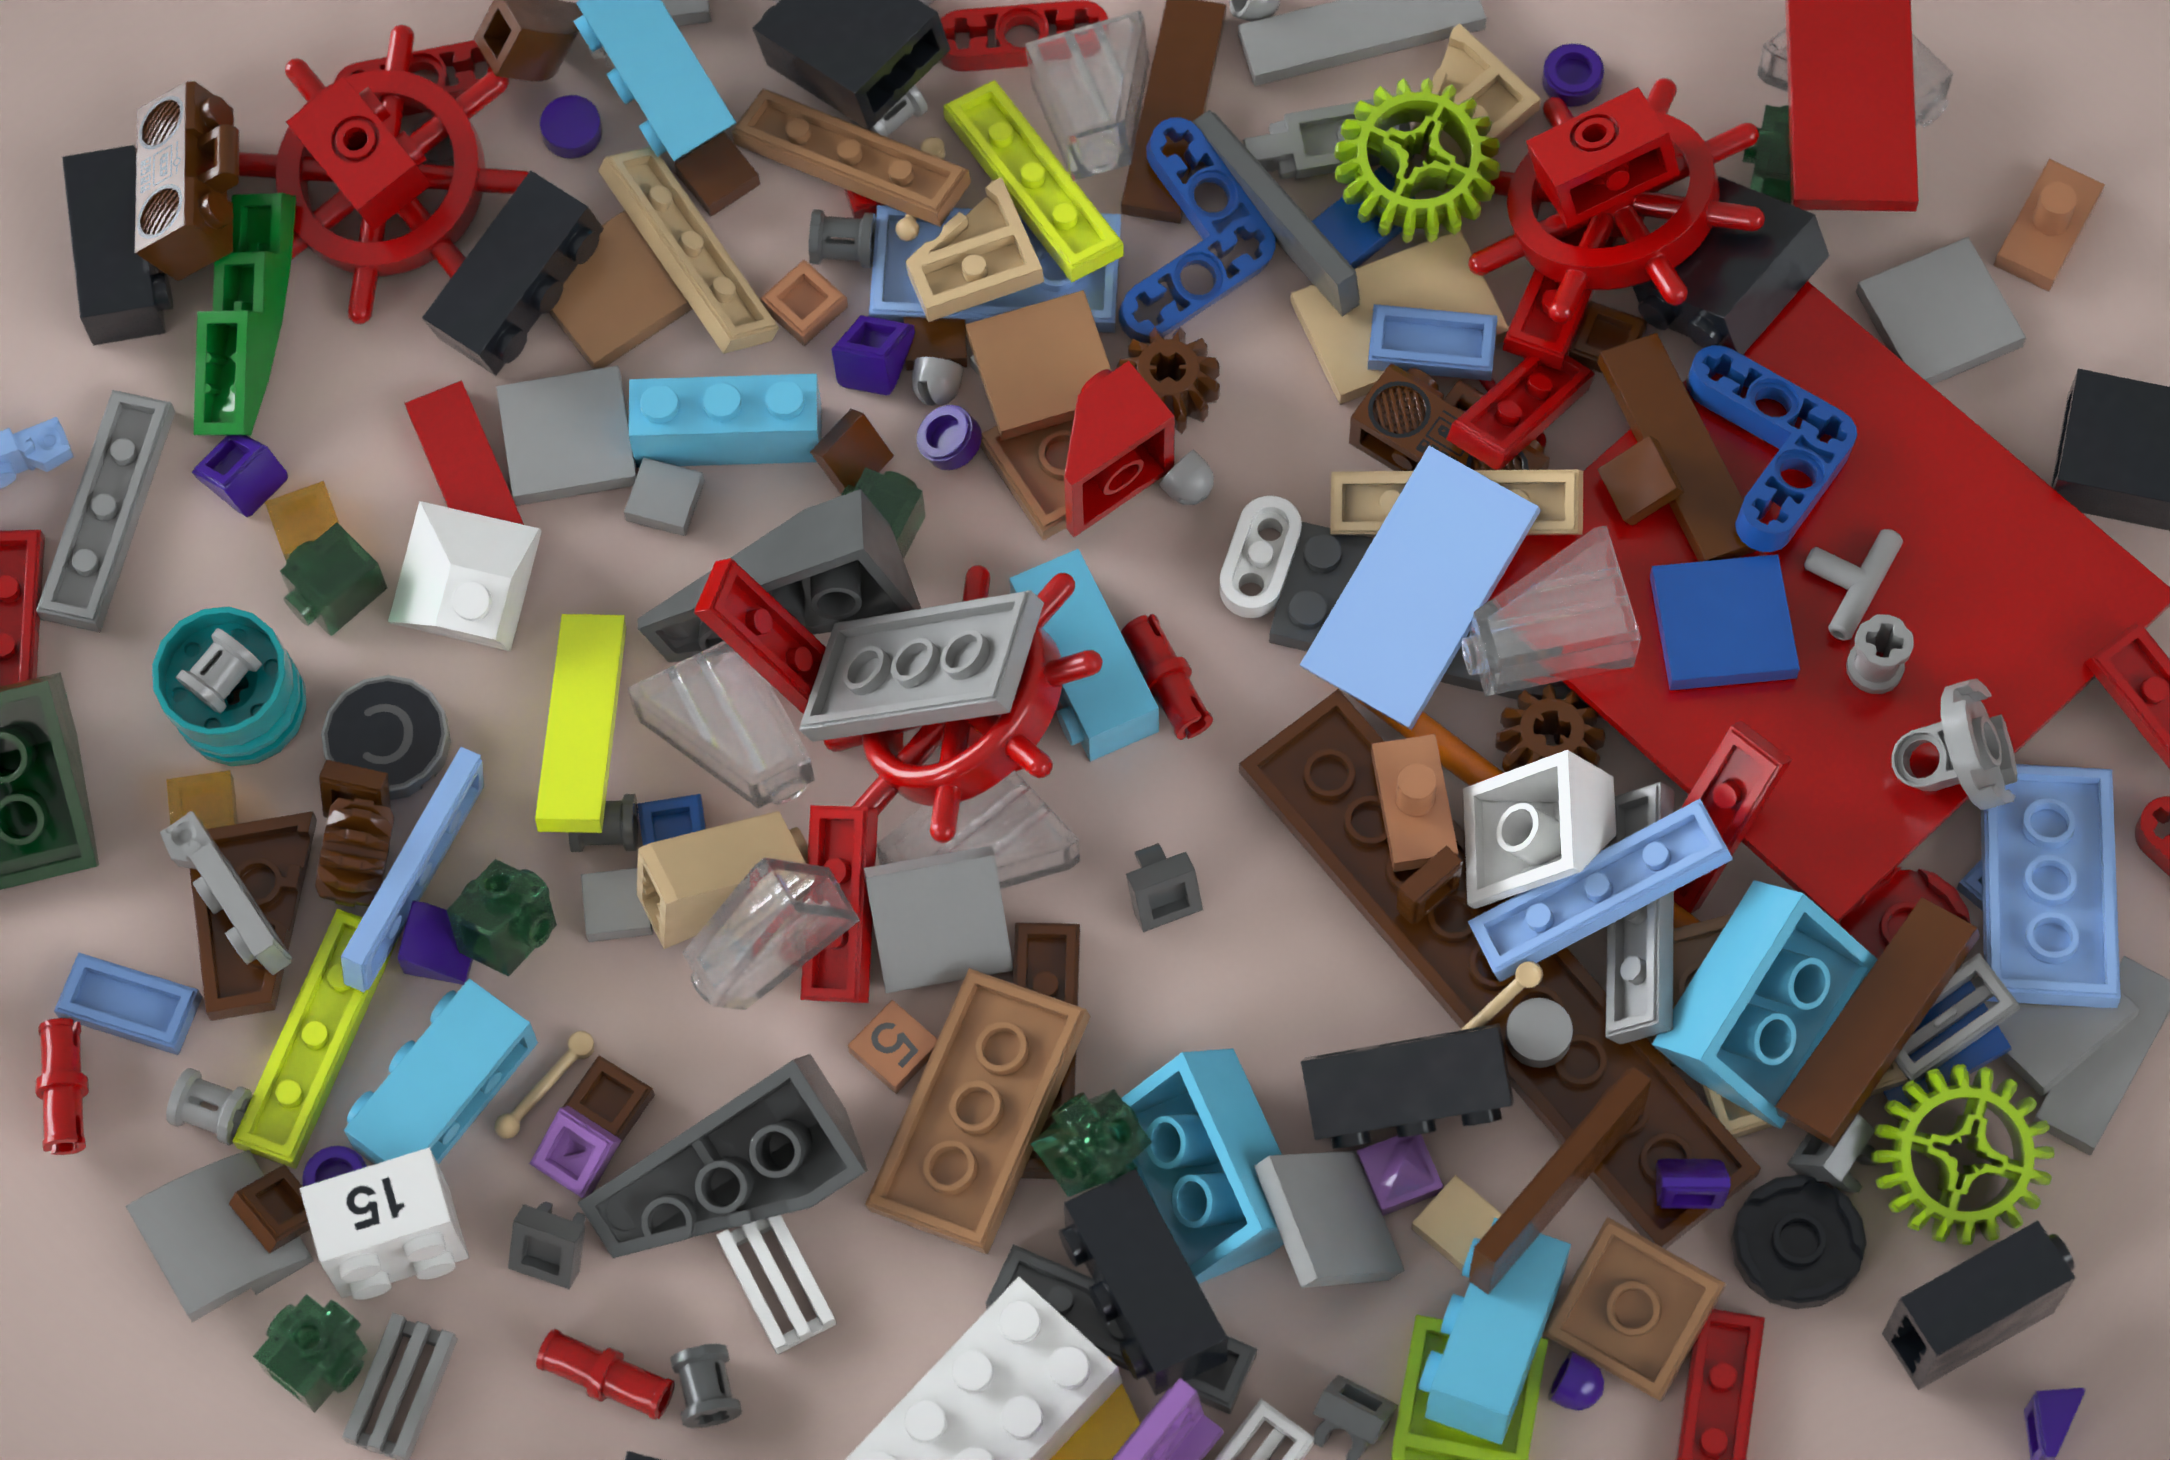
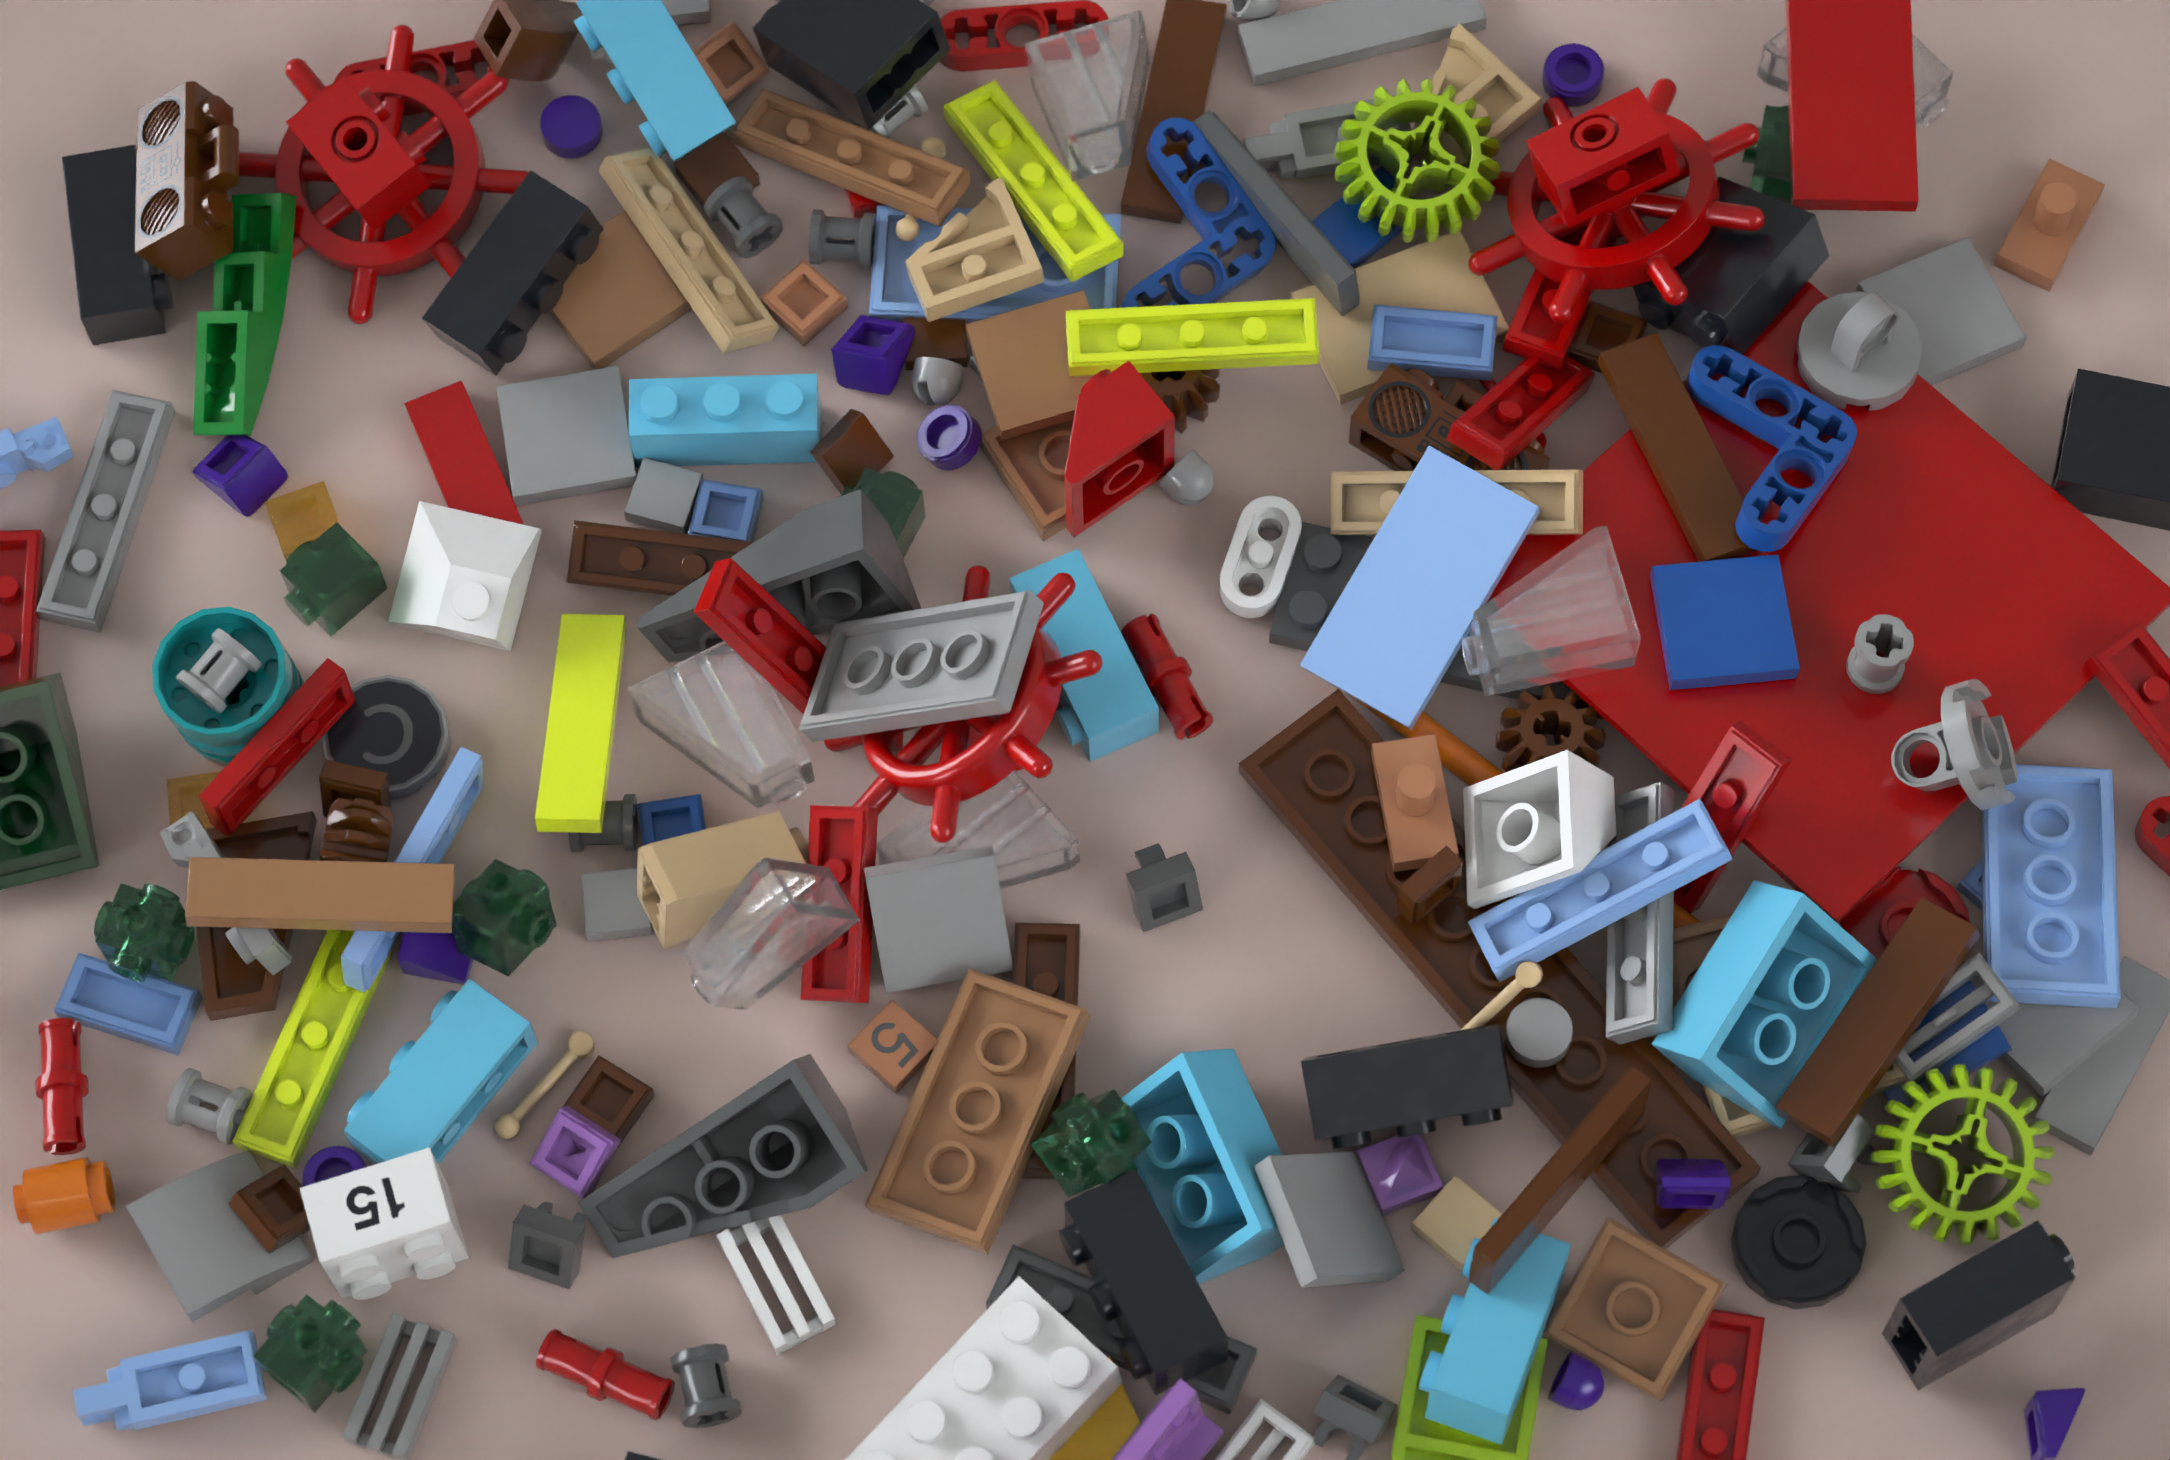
(64, 1195): none -> orange brick
(148, 949): none -> clear green brick
(176, 1384): none -> light blue hinge
(277, 747): none -> red tile
(320, 895): none -> medium nougat tile
(643, 557): none -> reddish brown tile
(726, 511): none -> medium blue tile
(730, 61): none -> nougat slope
(743, 216): none -> dark grey bush
(1193, 336): none -> neon yellow tile
(1641, 480): reddish brown tile -> none
(1859, 350): none -> light grey tile
(1860, 582): light grey piece -> none

